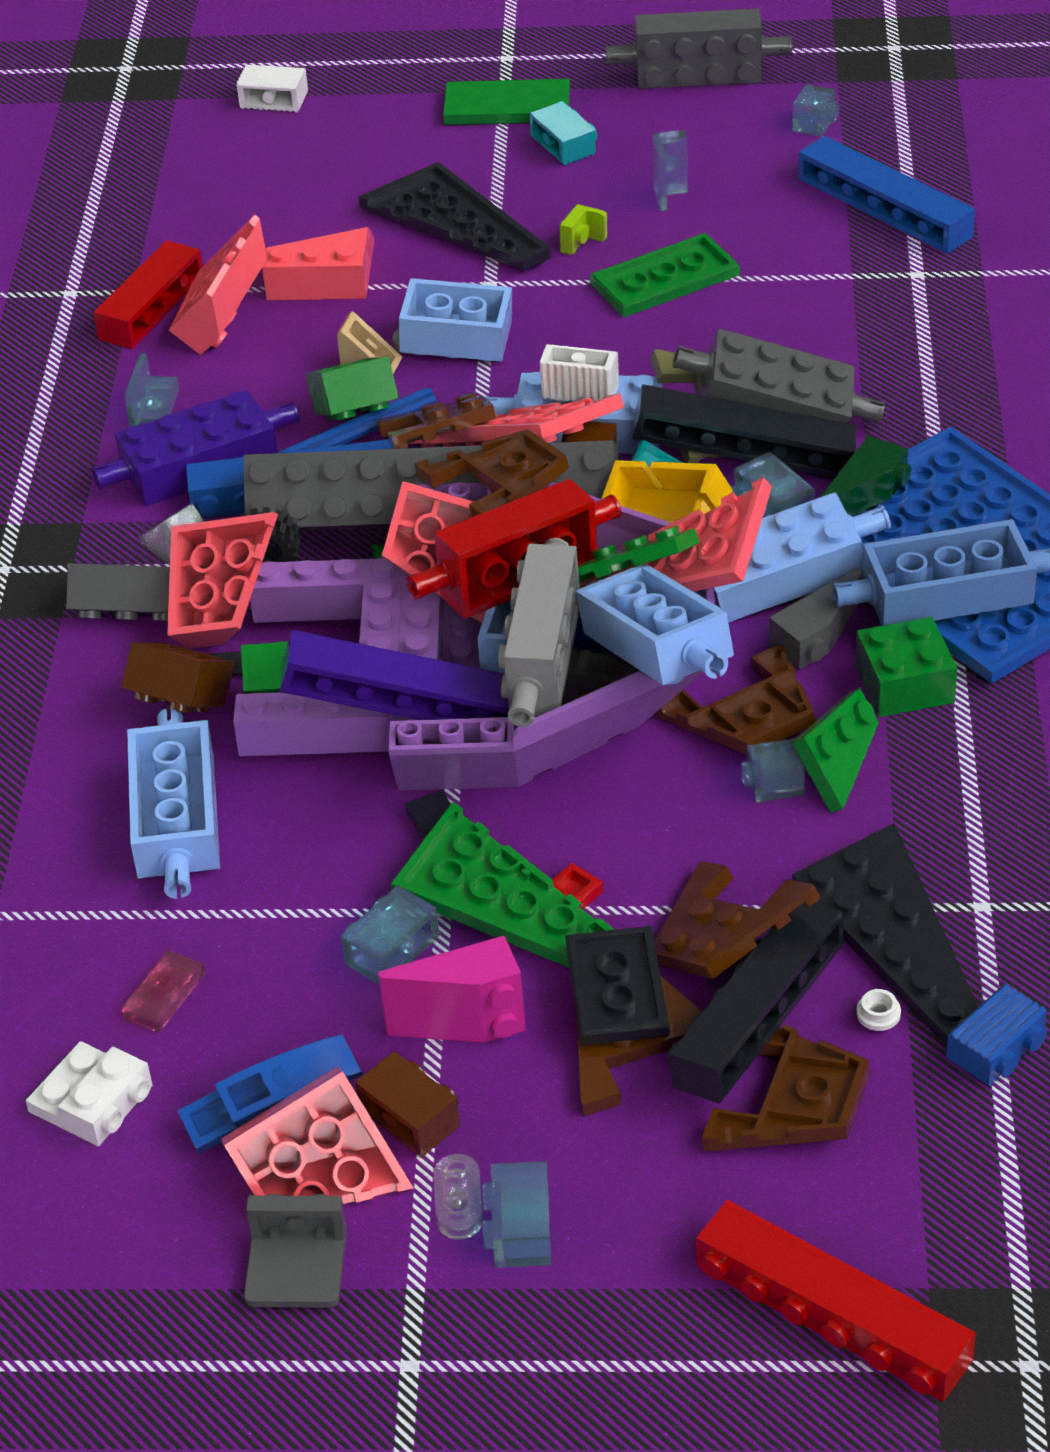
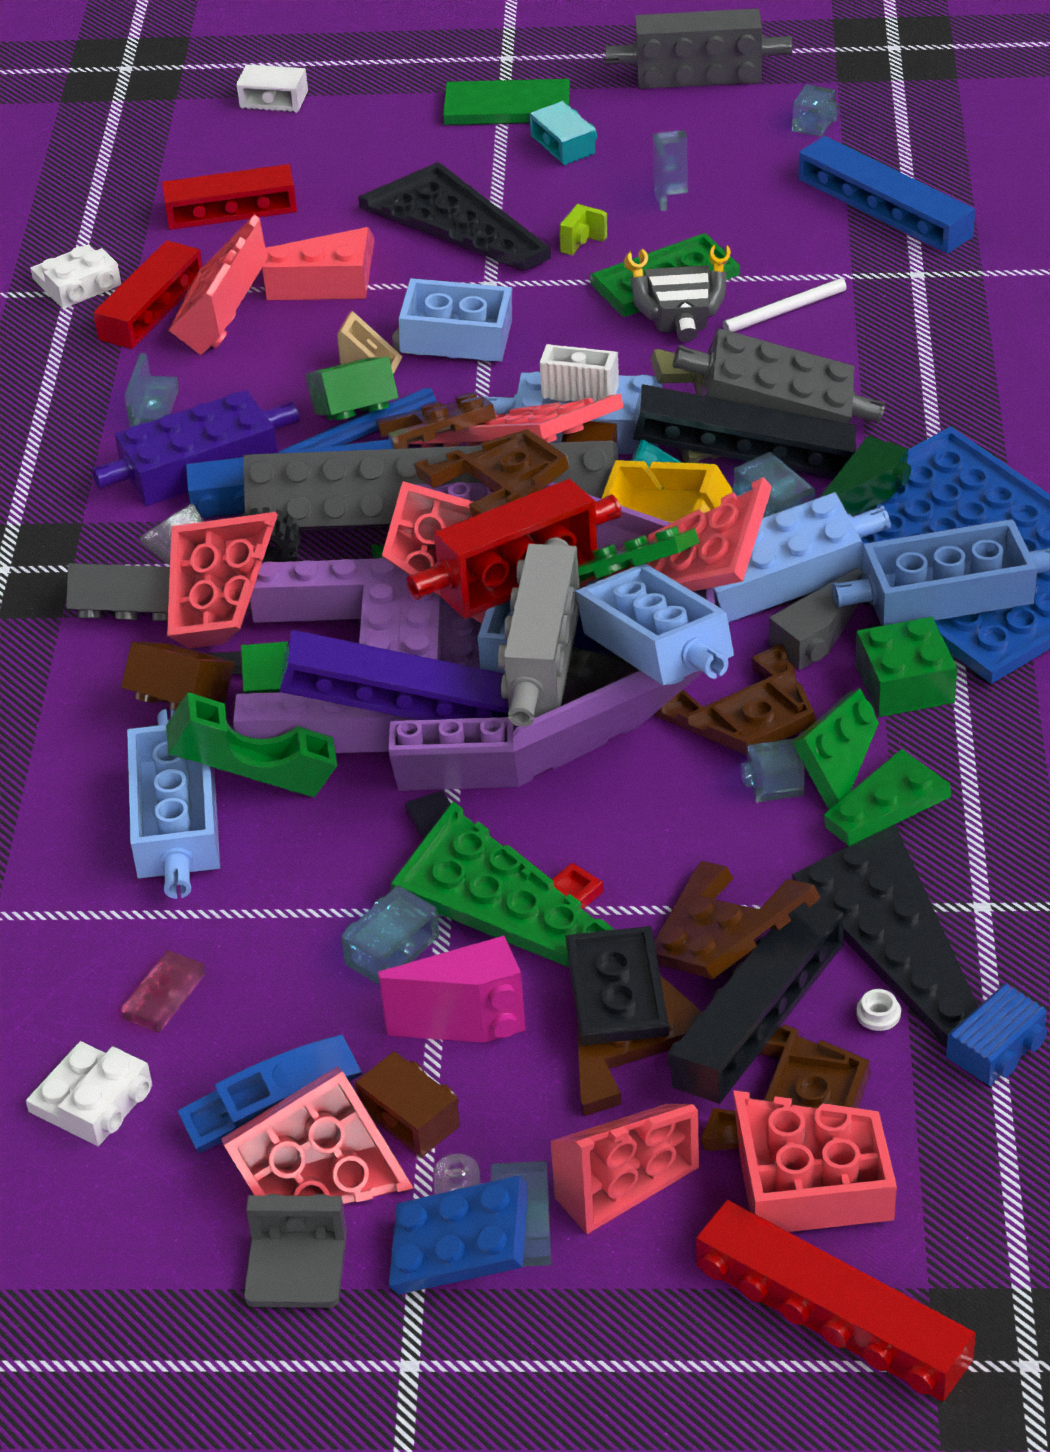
(77, 275): none -> white plate
(229, 196): none -> red brick
(292, 761): none -> green arch
(459, 1235): none -> blue plate
(623, 1162): none -> coral wedge
(679, 296): none -> dark grey torso
(785, 305): none -> white bar
(814, 1164): none -> coral wedge
(885, 798): none -> green wing

